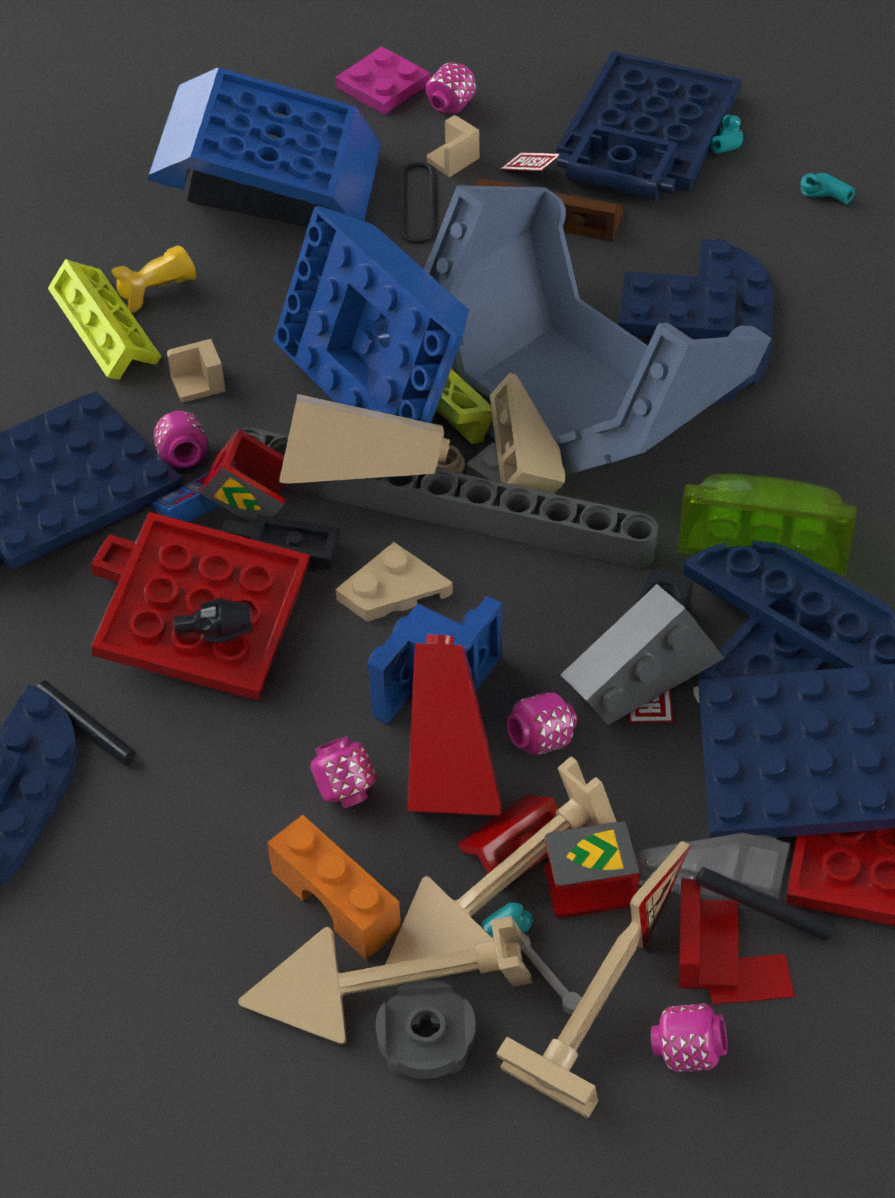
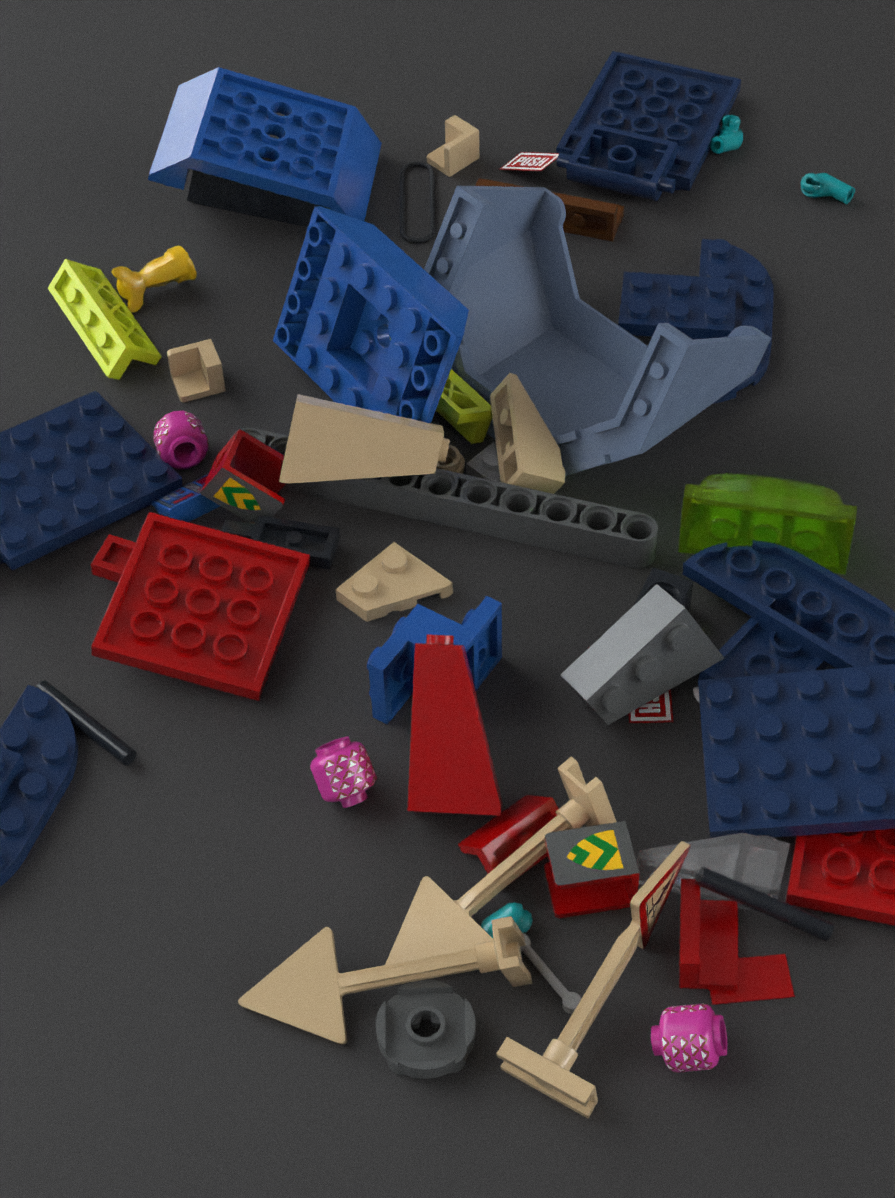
(217, 620): black piece -> none
(356, 902): orange arch -> none
(382, 80): dark pink plate -> none
(451, 88): dark pink head -> none
(541, 723): dark pink head -> none

